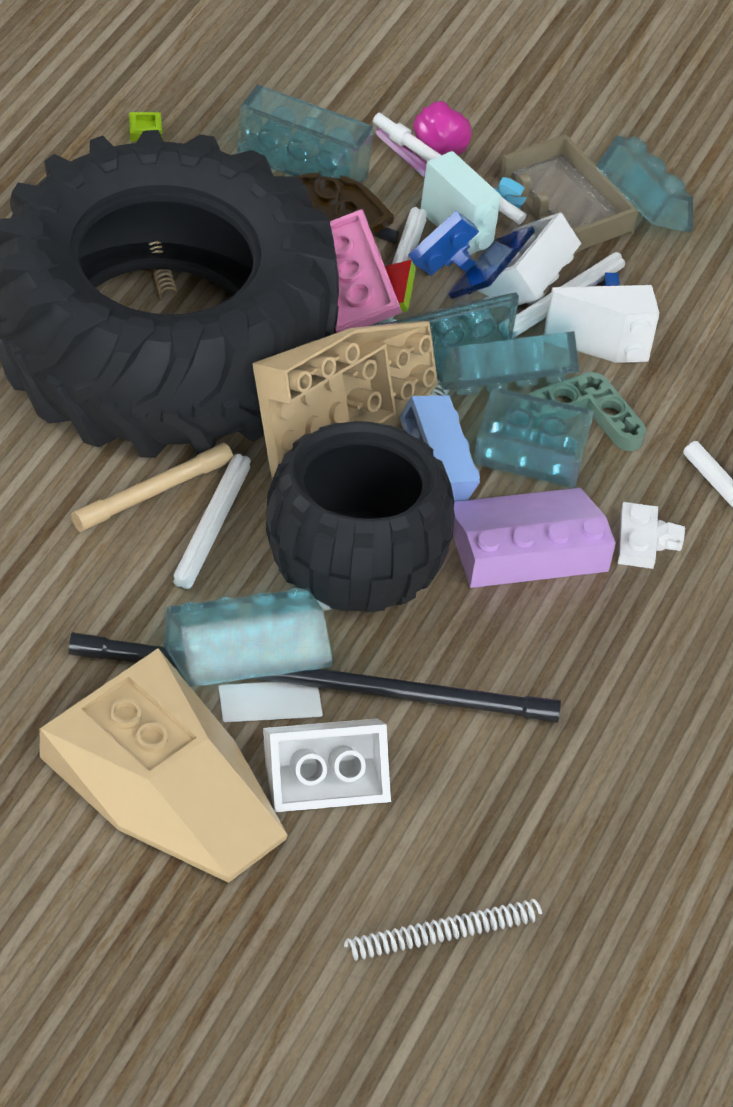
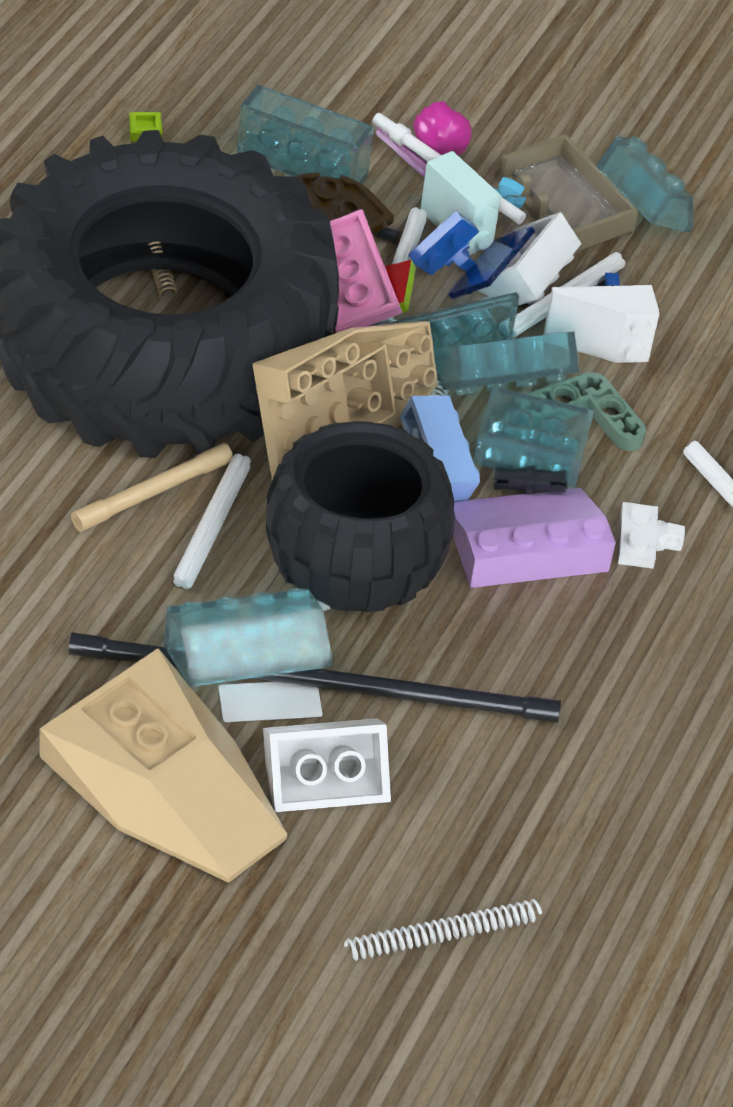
(530, 479): none -> black pin

